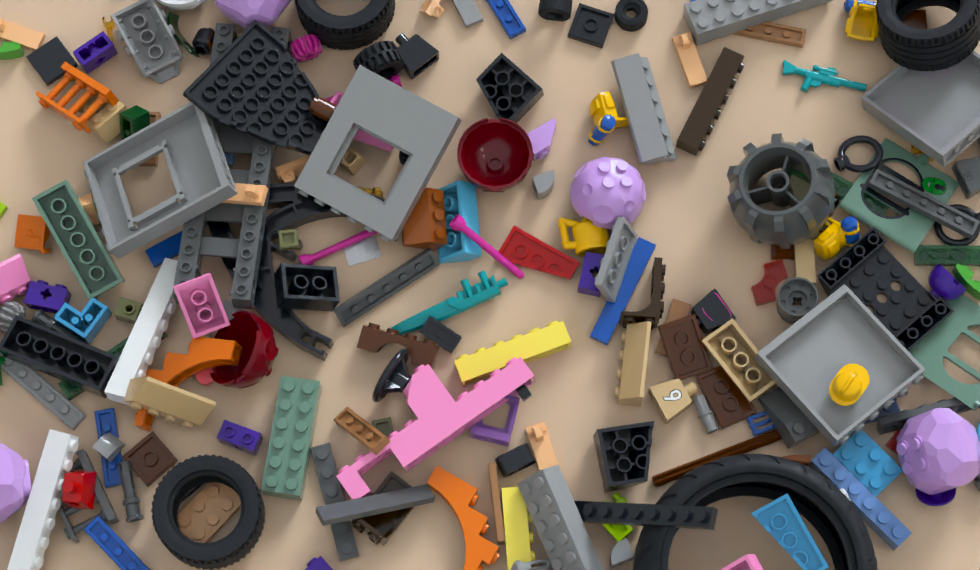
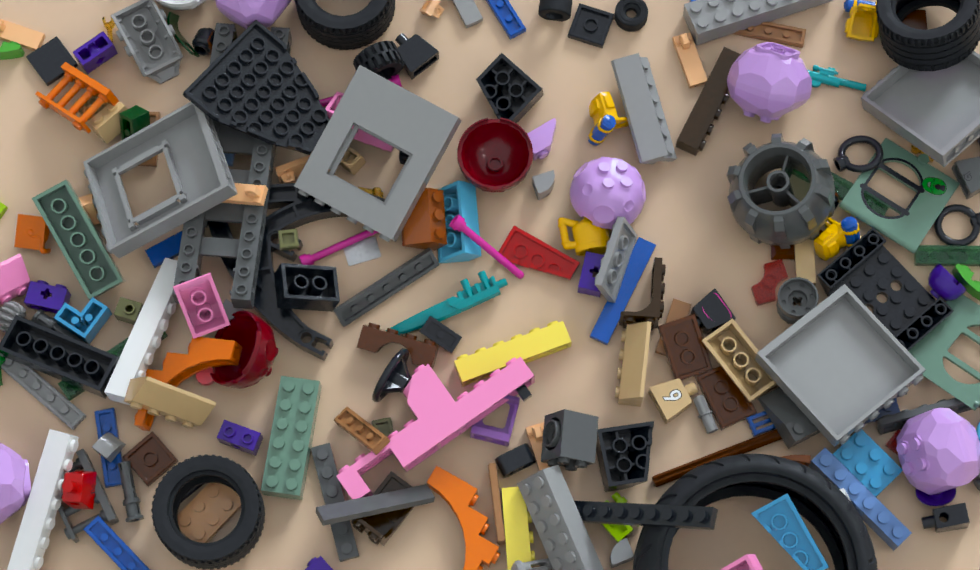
(306, 48): dark pink gear -> none
(322, 108): reddish brown brick -> none
(569, 439): none -> dark grey brick
(769, 81): none -> lavender rock
(849, 384): yellow piece -> none
(923, 204): dark grey plate -> none
(956, 518): none -> black torso

